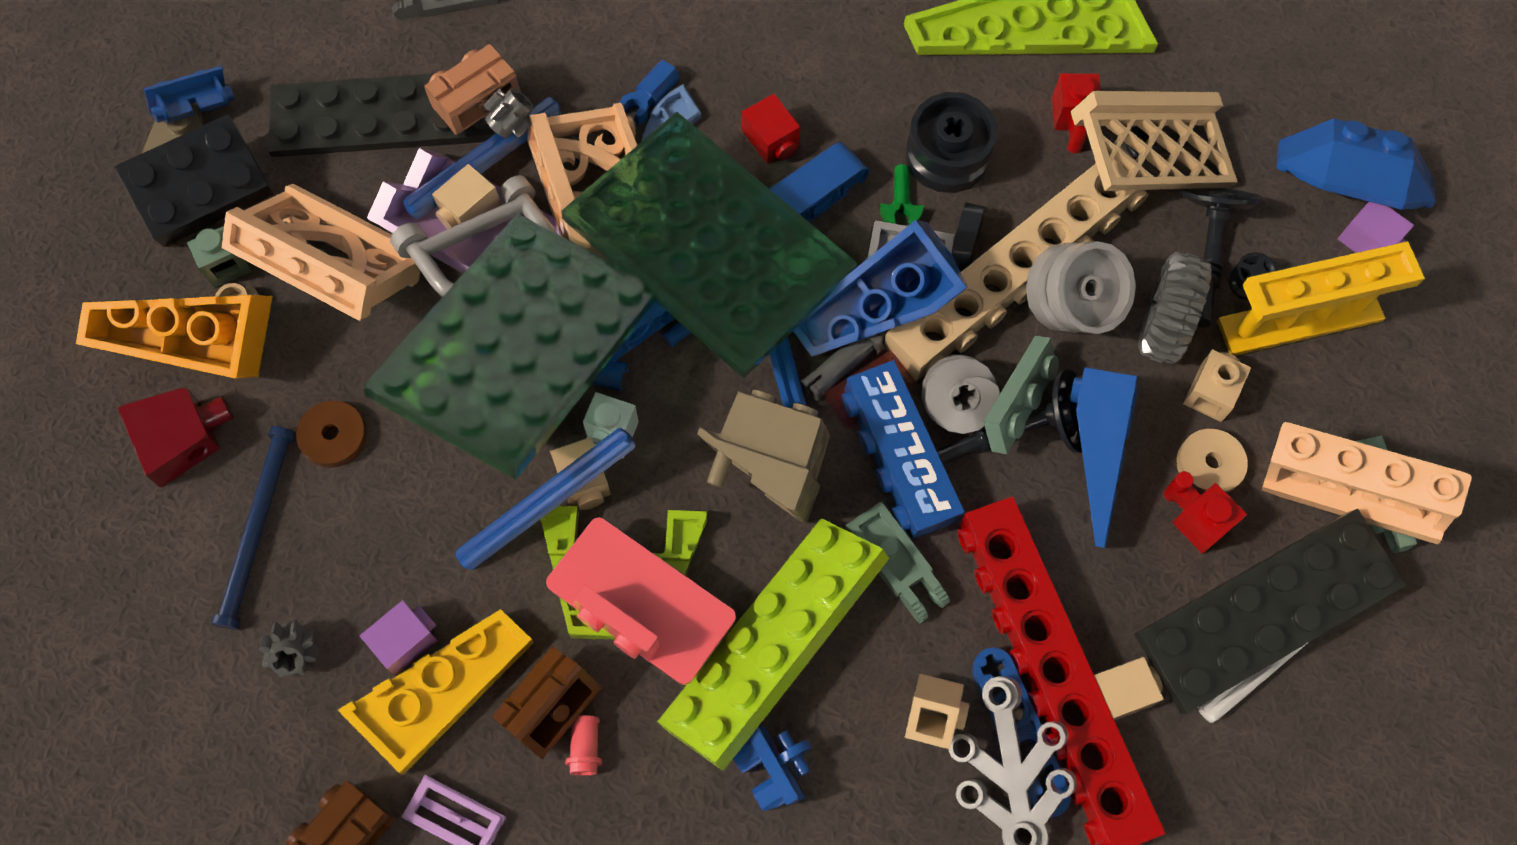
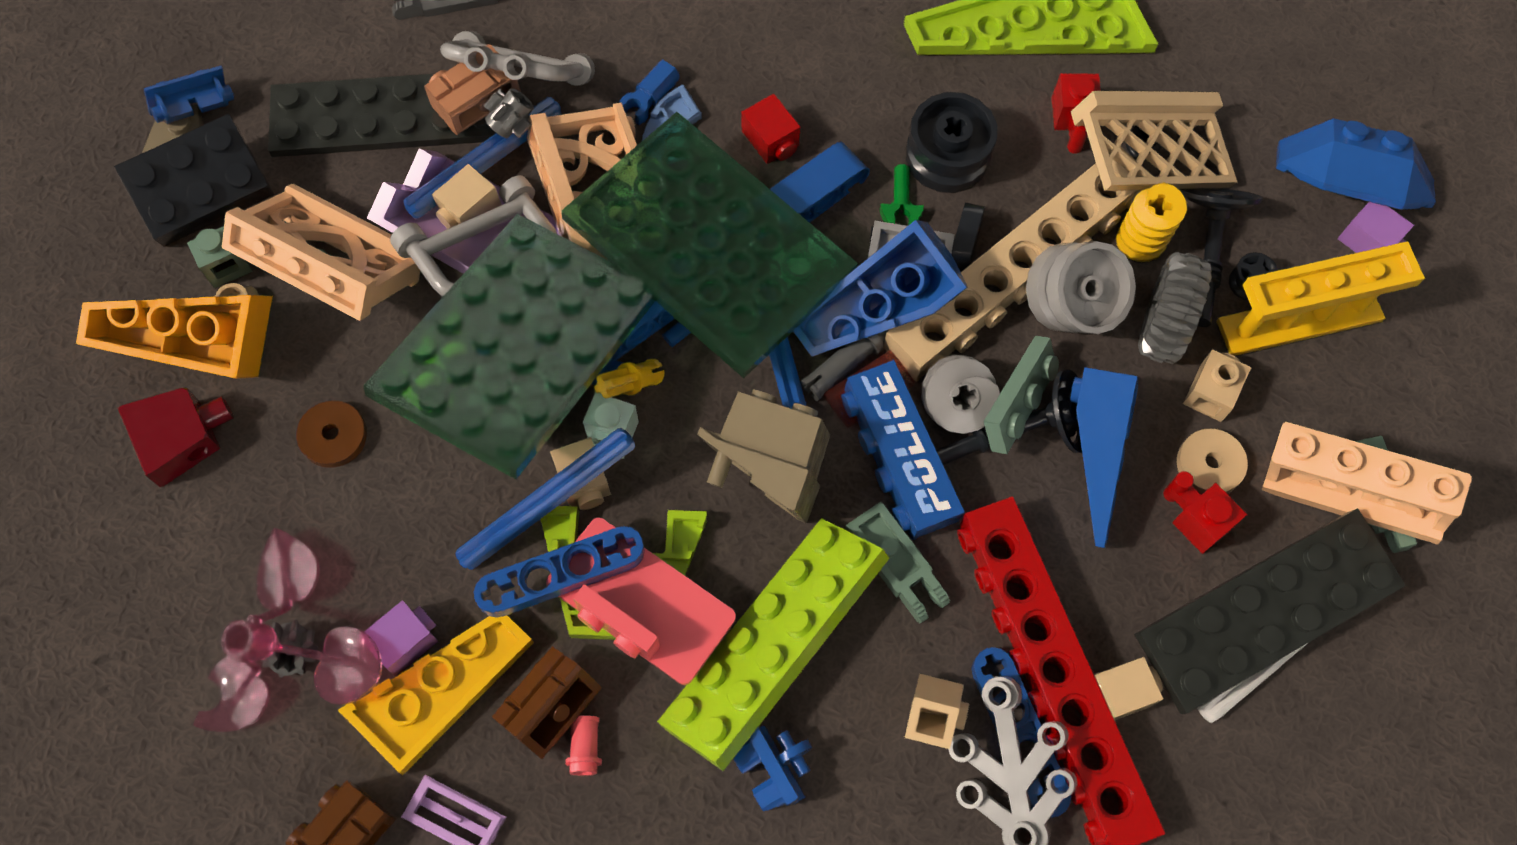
(253, 529): dark blue bar -> none
(346, 666): none -> clear pink plant
(557, 564): none -> blue beam
(575, 69): none -> light grey bar
(629, 378): none -> yellow axle
(1151, 222): none -> yellow piece

